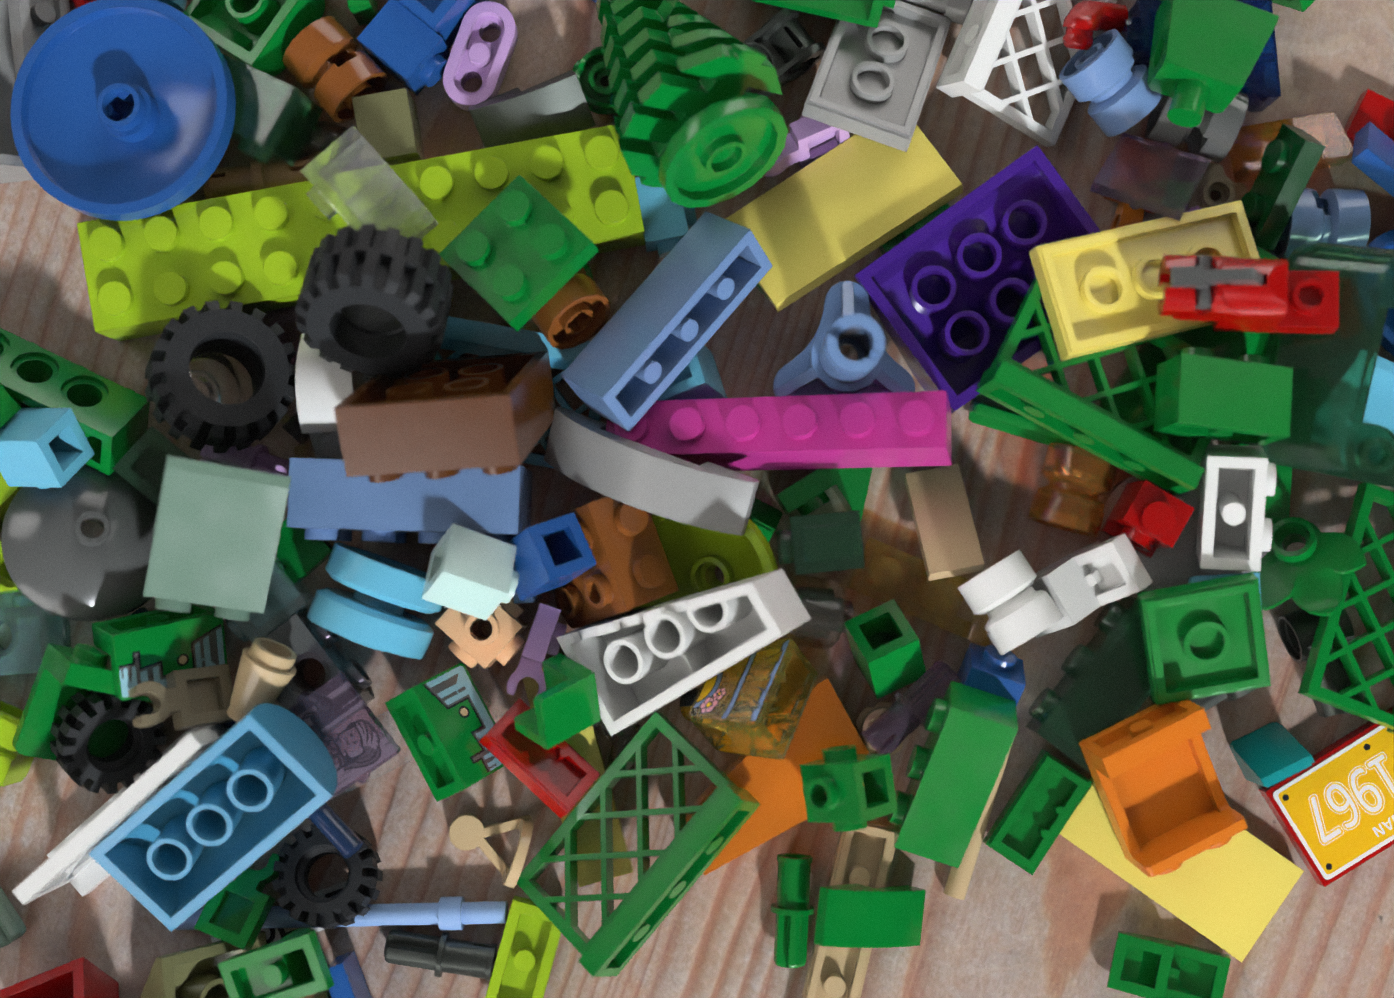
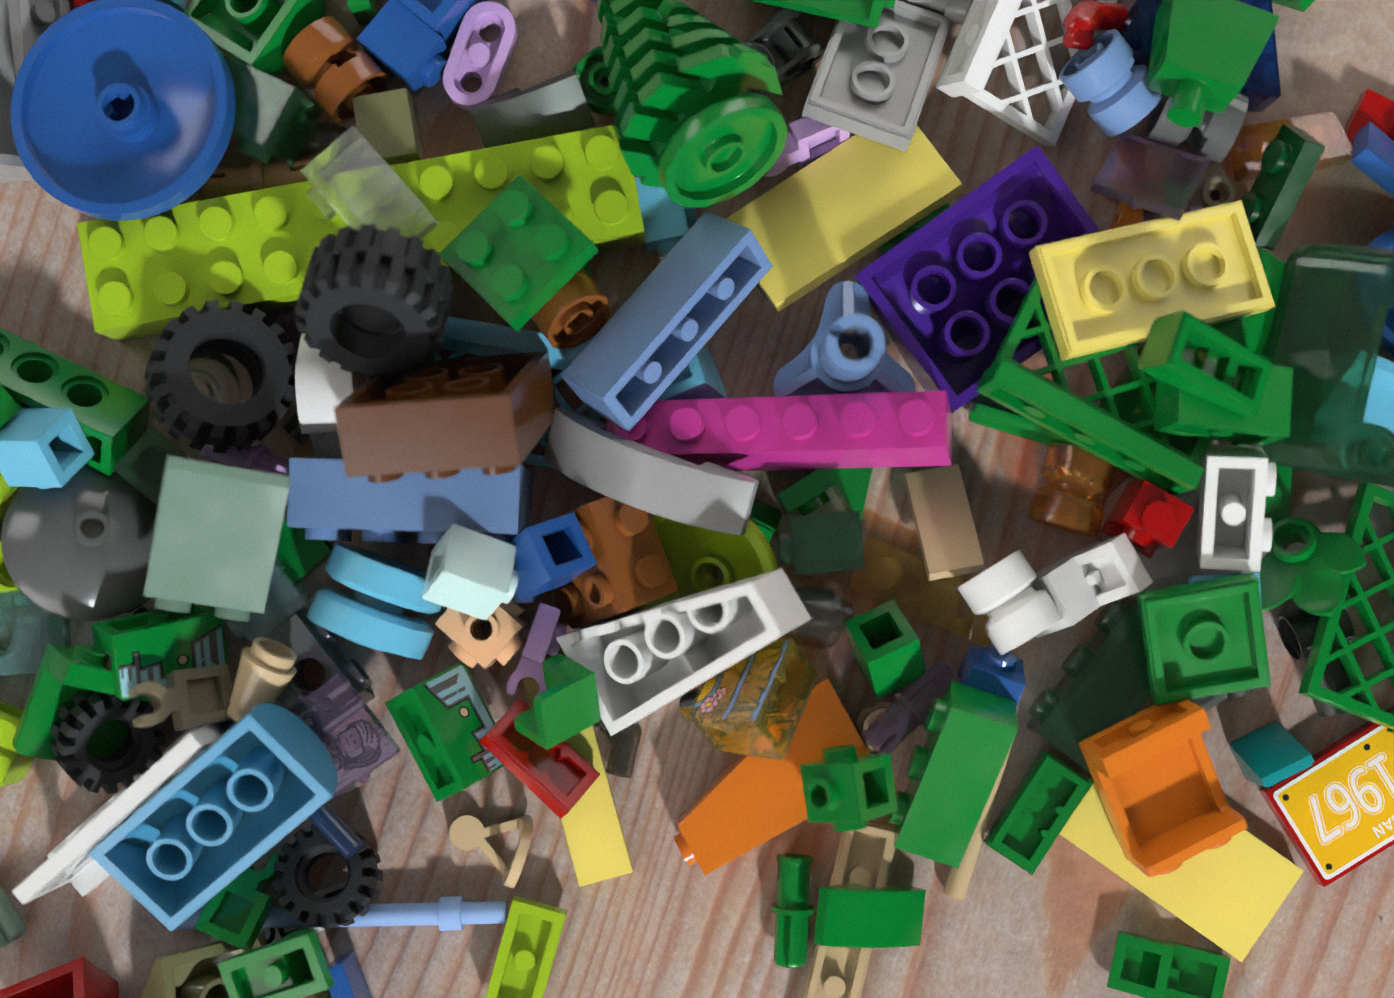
(440, 954): pearl dark grey axle -> none
(672, 873): green fence -> none
(1171, 352): none -> green slope
(1249, 294): red plate -> none
(1334, 217): medium blue wheel -> none

